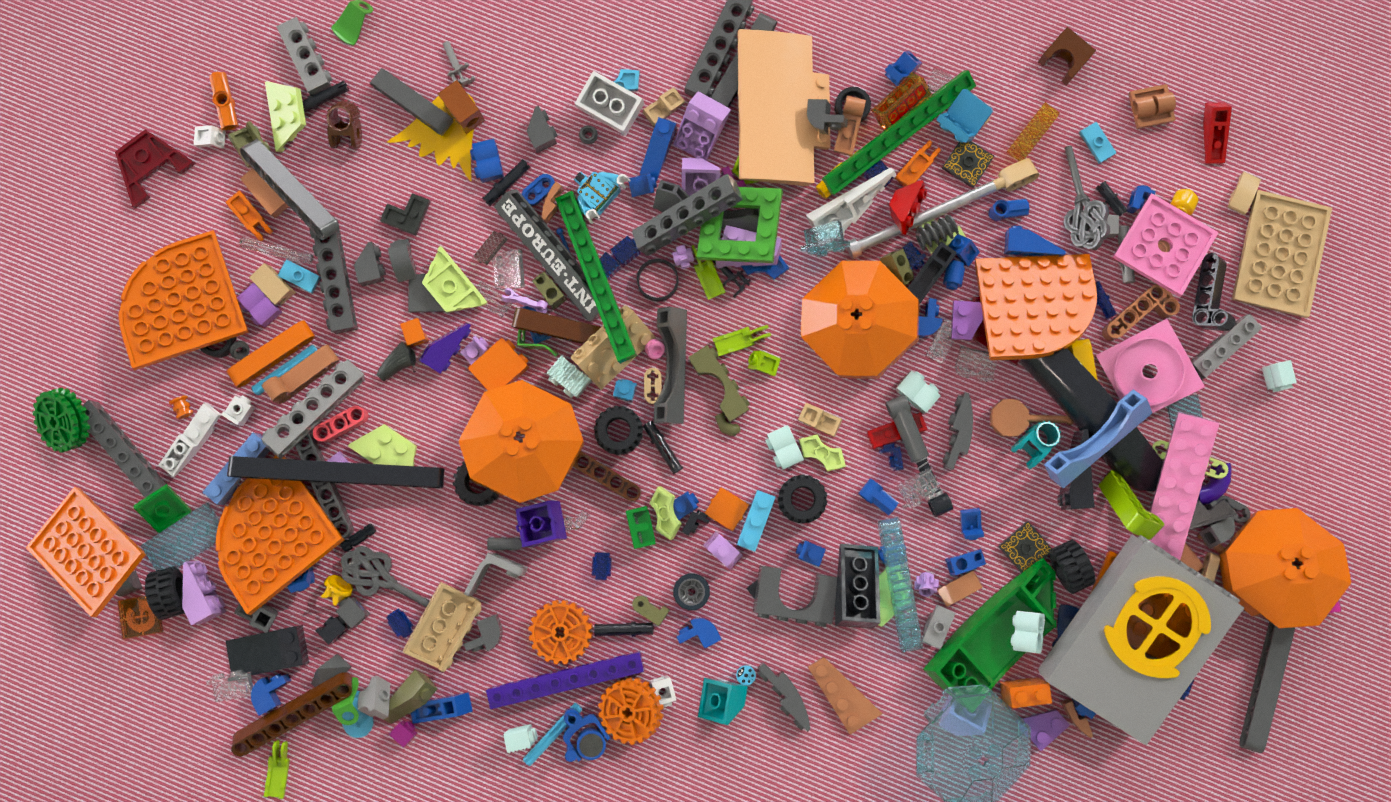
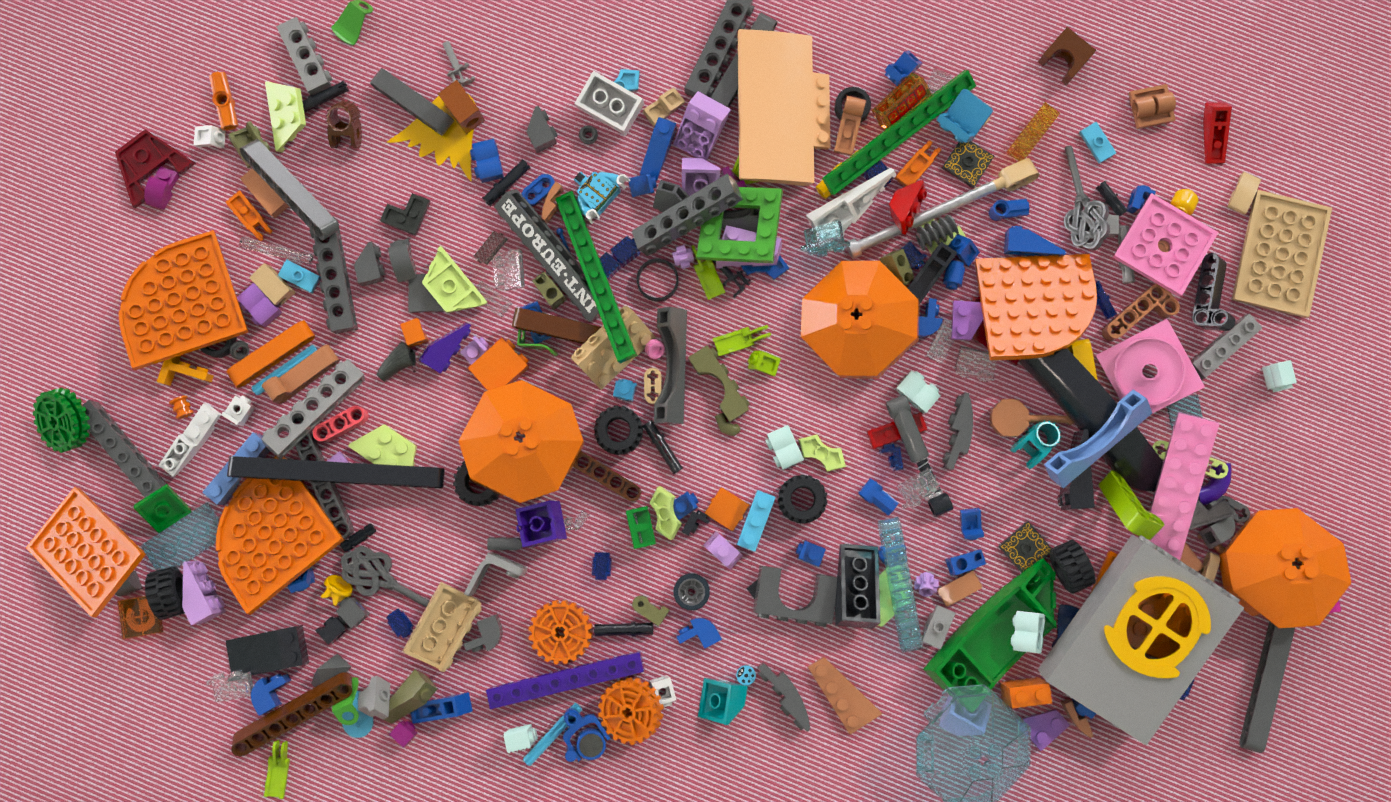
(159, 188): none -> magenta brick
(174, 365): none -> light orange bracket
(261, 619): dark grey brick -> none
(540, 306): lavender piece -> none
(569, 377): light aqua brick -> none
(819, 116): dark grey brick -> none
(820, 419): tan slope -> none

